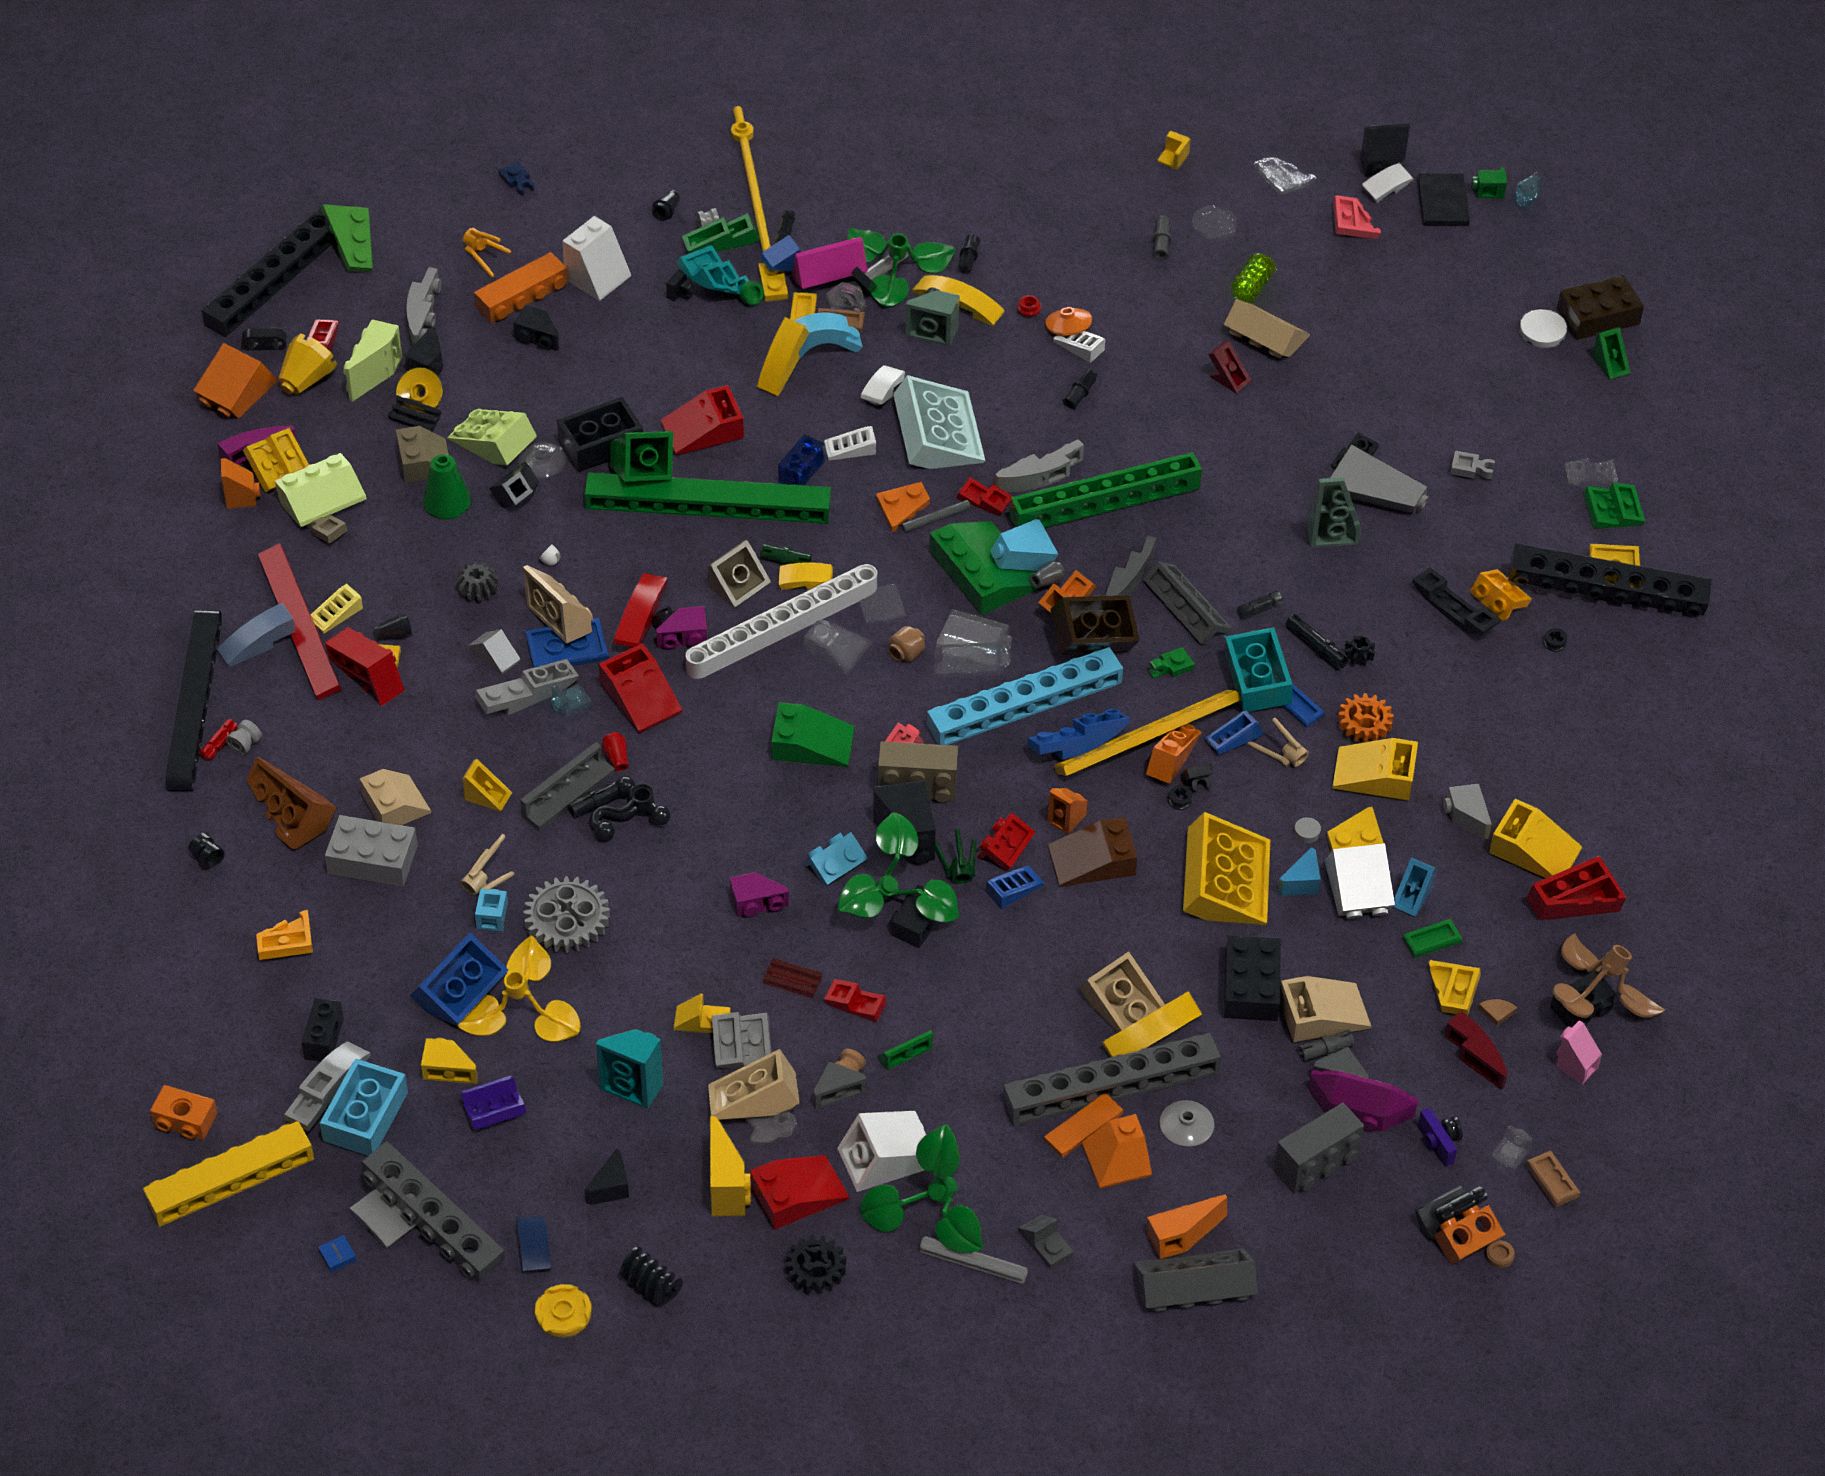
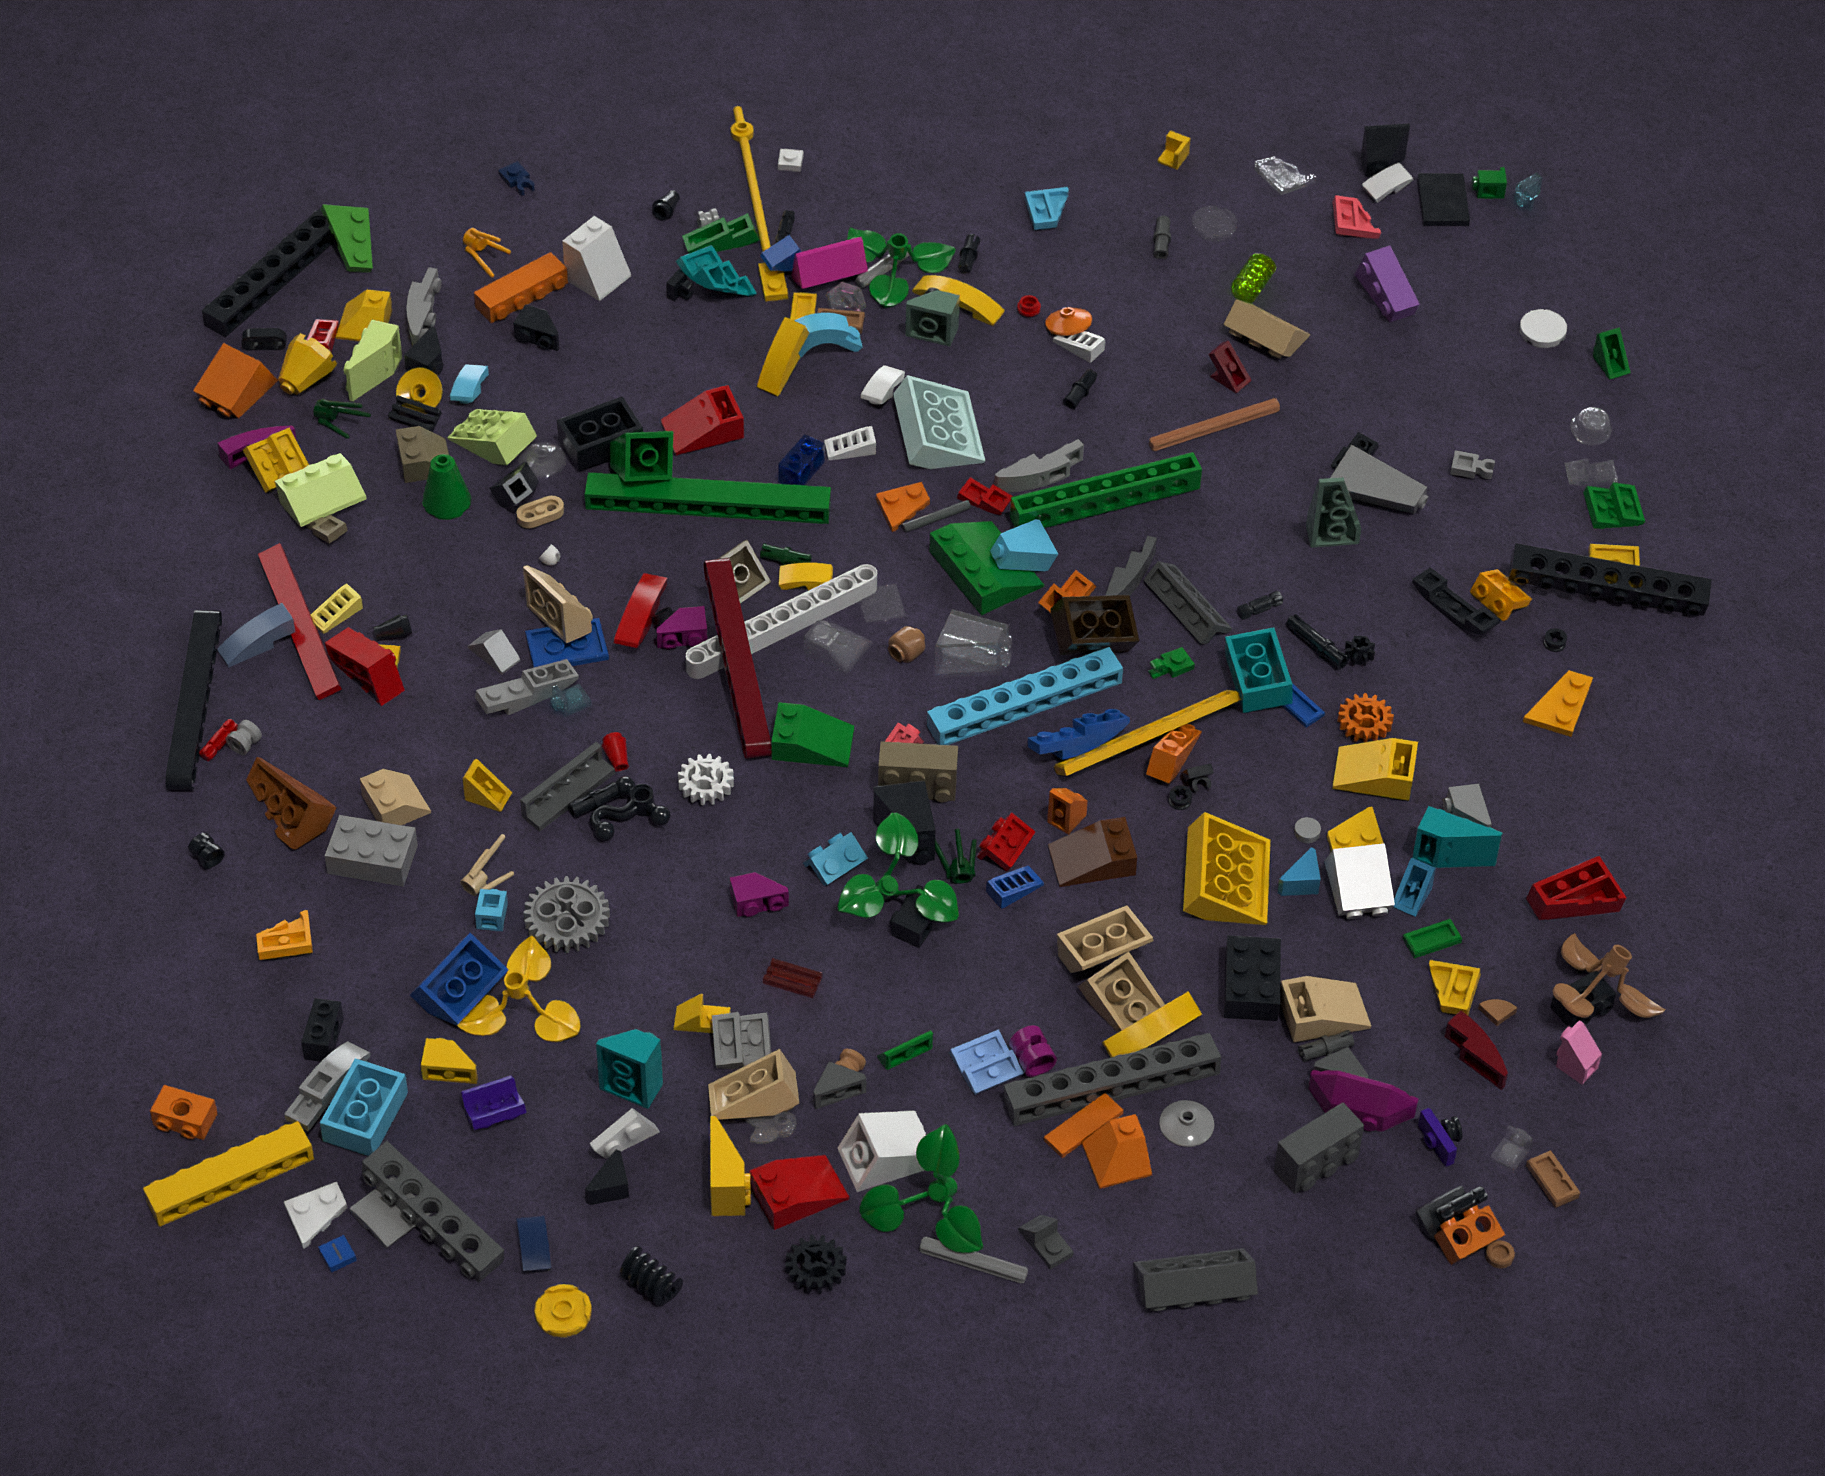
(238, 485): orange slope -> none
(315, 1211): none -> white wing
(328, 410): none -> dark green plant
(361, 310): none -> yellow slope
(468, 382): none -> medium azure slope
(477, 581): dark grey gear -> none
(538, 513): none -> tan plate
(624, 1133): none -> white wing
(639, 688): red slope -> none
(705, 779): none -> white gear
(737, 658): none -> dark red beam
(751, 293): green tile -> none
(790, 160): none -> white plate
(849, 998): red slope -> none
(863, 280): black tile -> none
(986, 1062): none -> light blue slope
(1032, 1051): none -> magenta wheel
(1046, 206): none -> medium azure wing
(1048, 574): dark grey cone -> none
(1101, 939): none -> tan slope
(1183, 1227): orange slope -> none
(1214, 424): none -> nougat axle
(1247, 729): blue slope -> none
(1293, 751): tan plant -> none
(1387, 284): none -> medium lavender wedge
(1455, 841): none -> teal slope
(1533, 841): yellow slope -> none
(1561, 704): none -> light orange wing
(1591, 426): none -> clear helmet
(1600, 307): dark brown brick -> none

